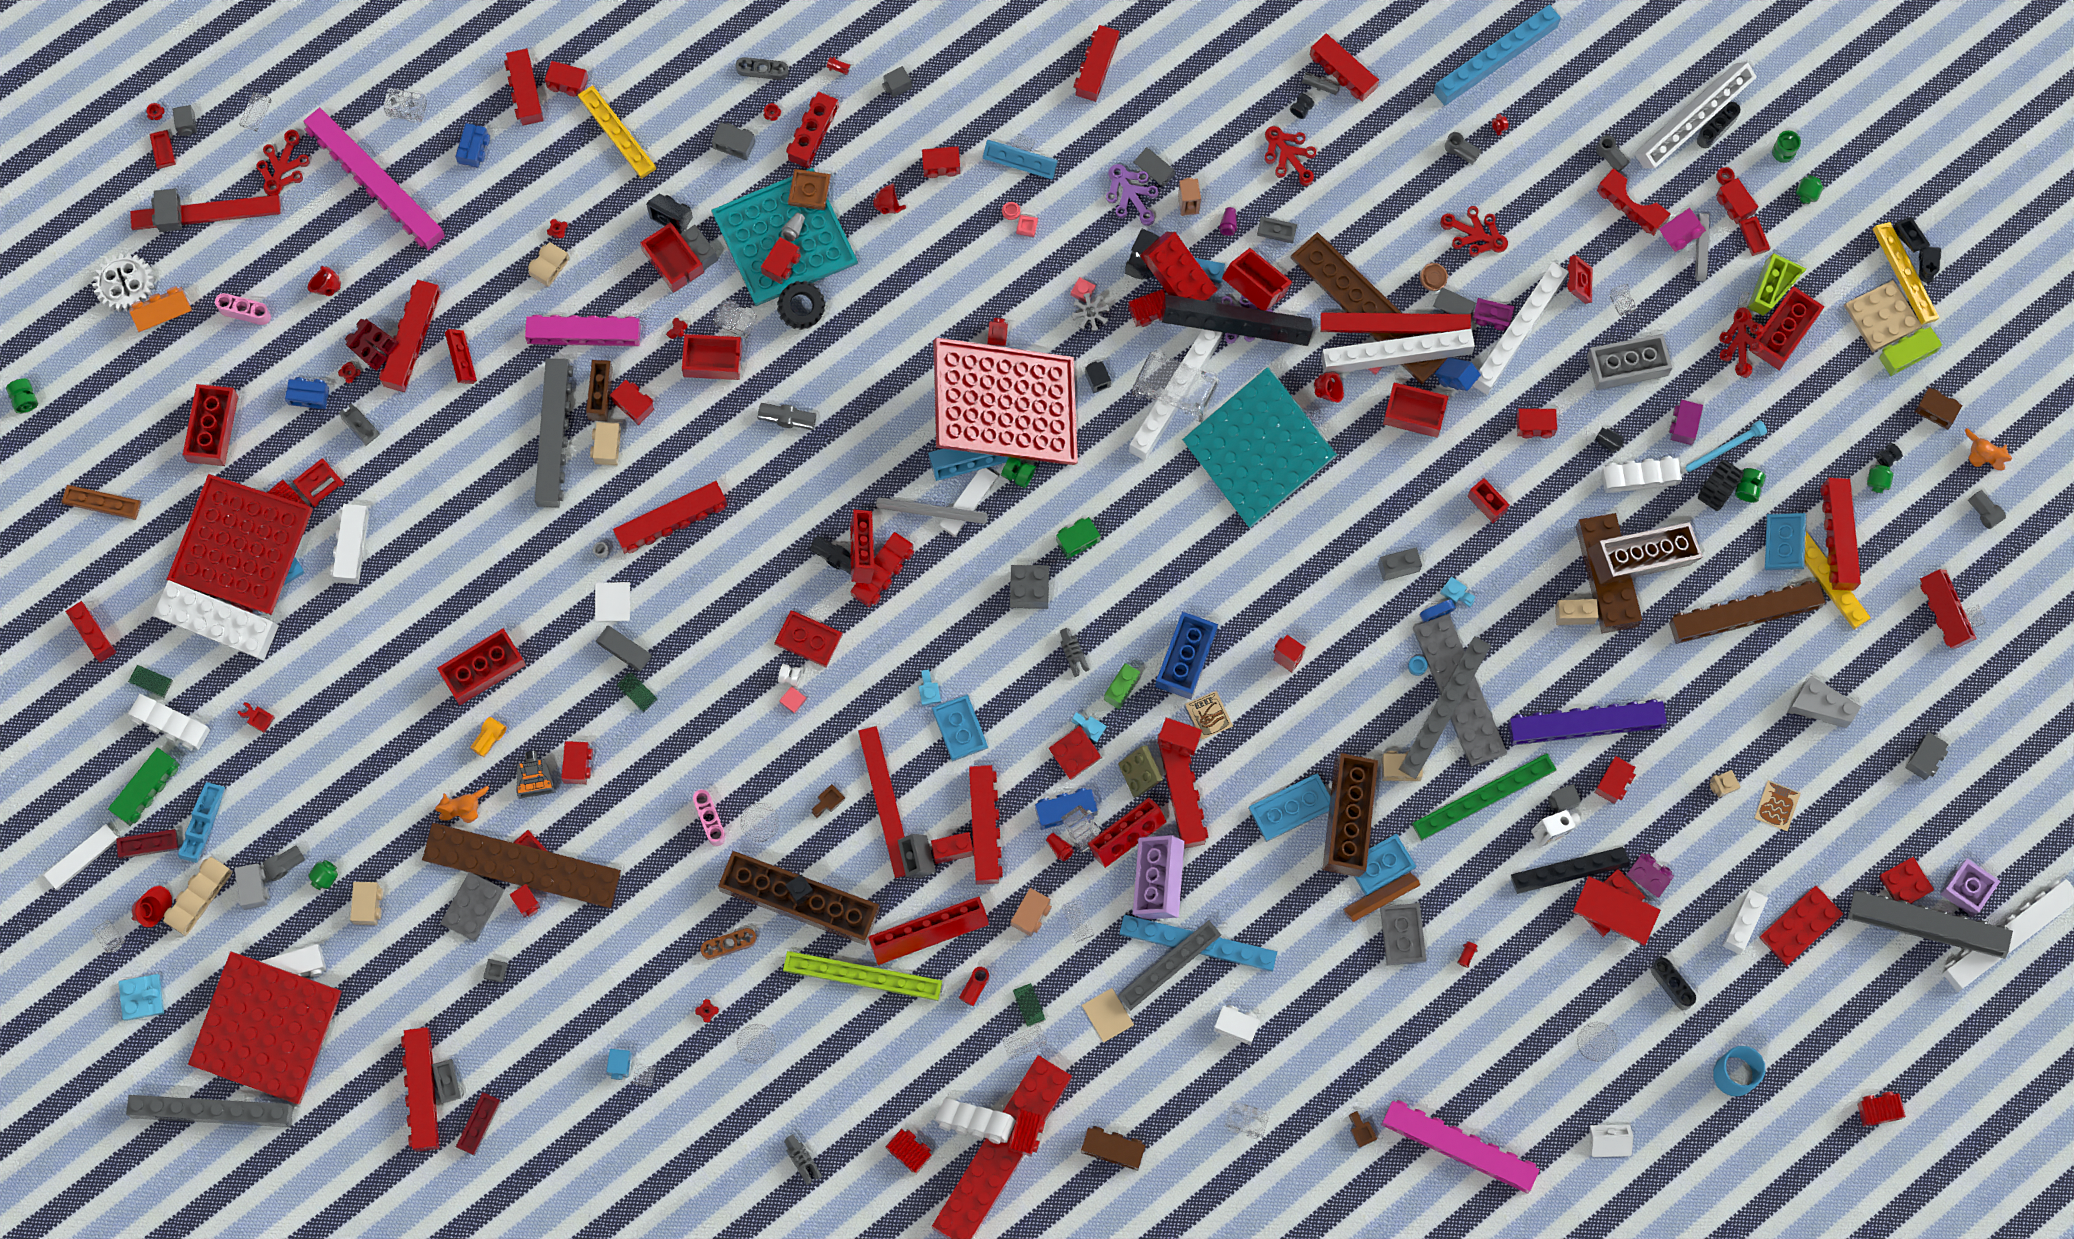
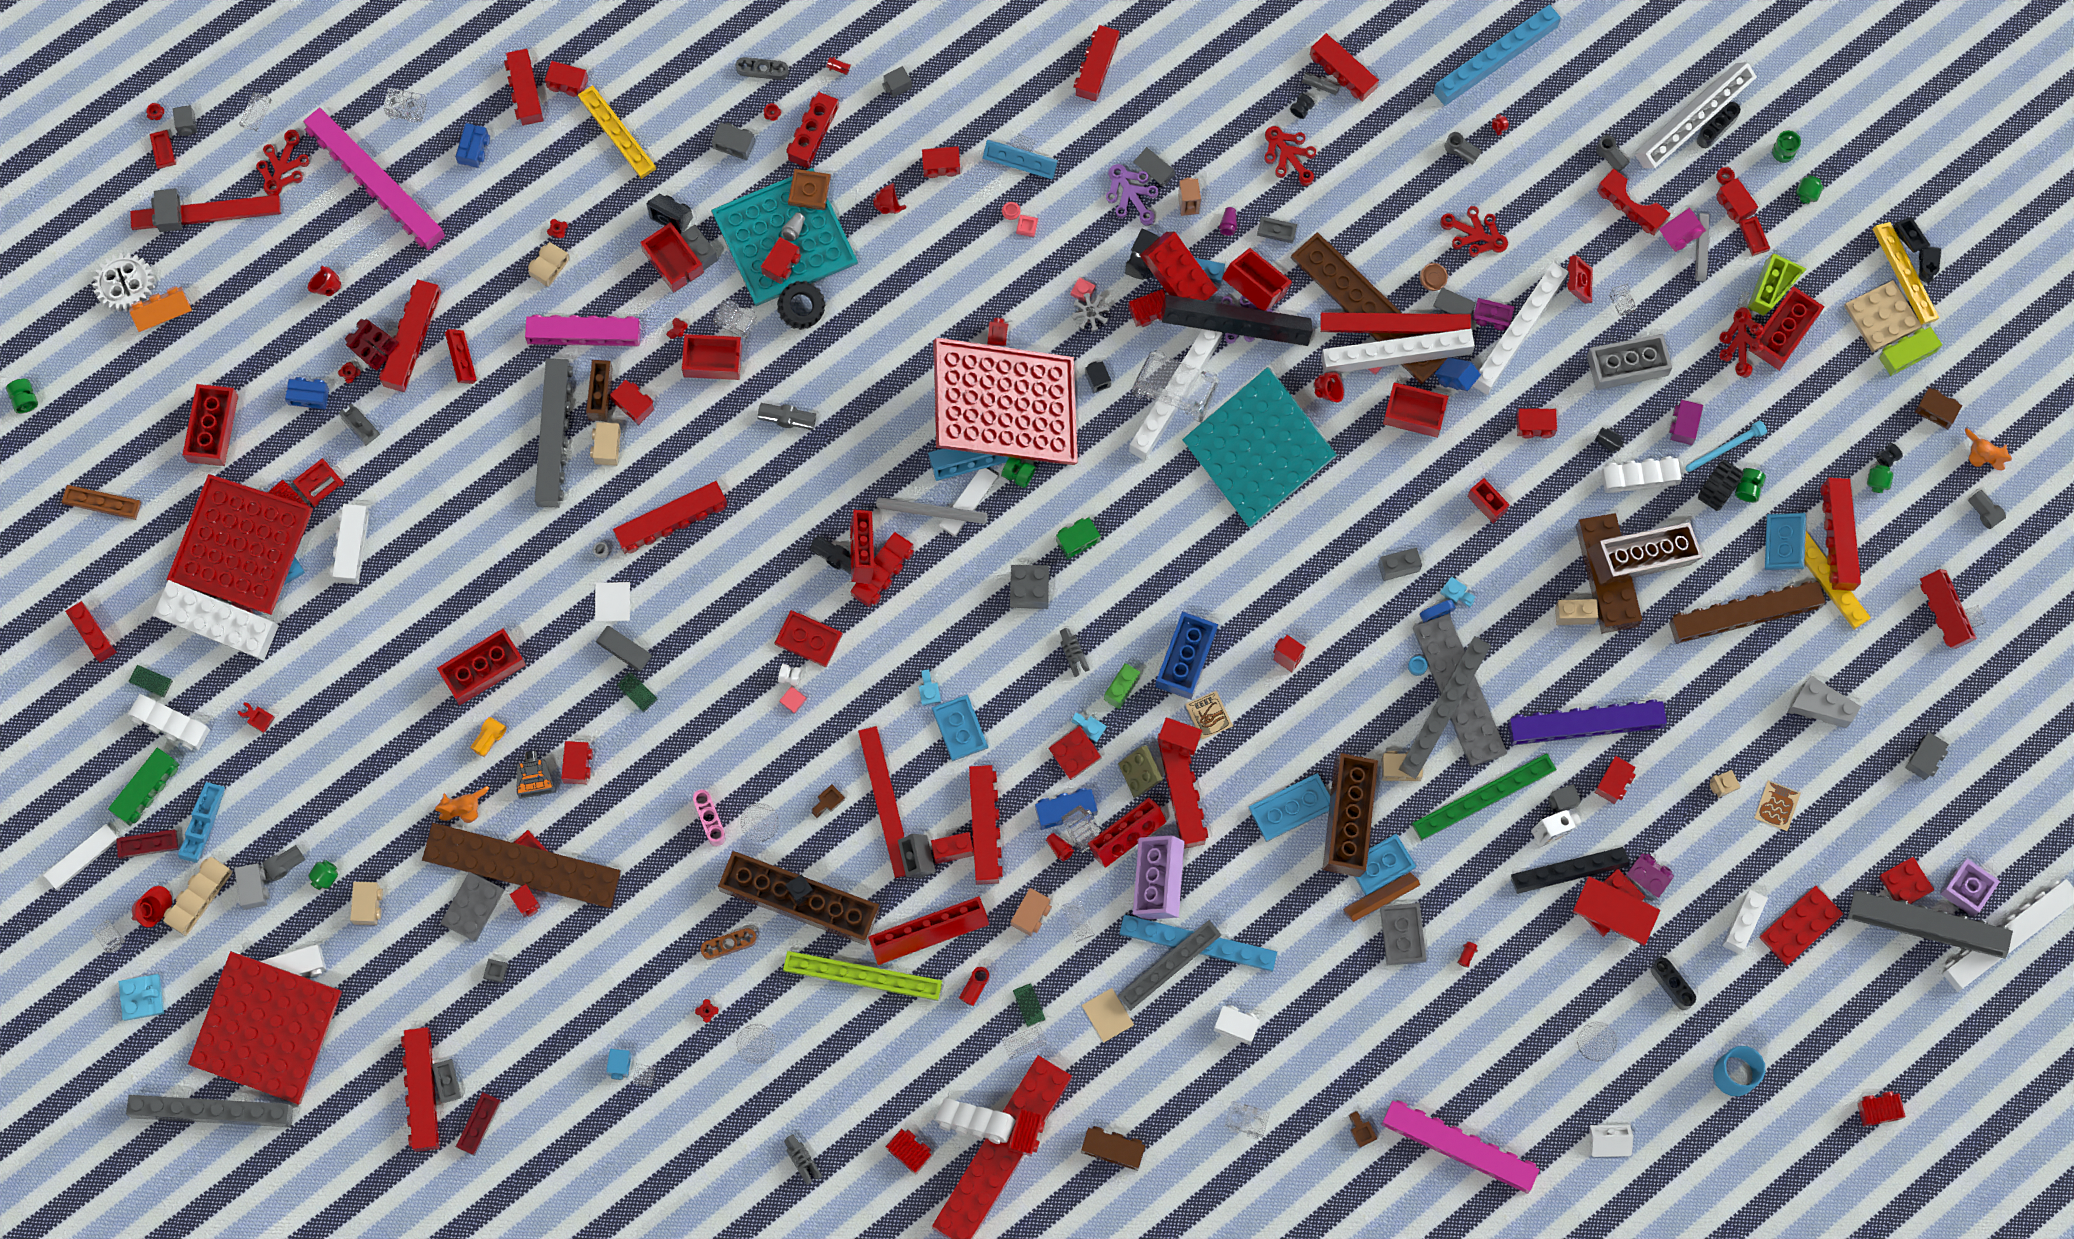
(237, 303): bright pink beam -> none

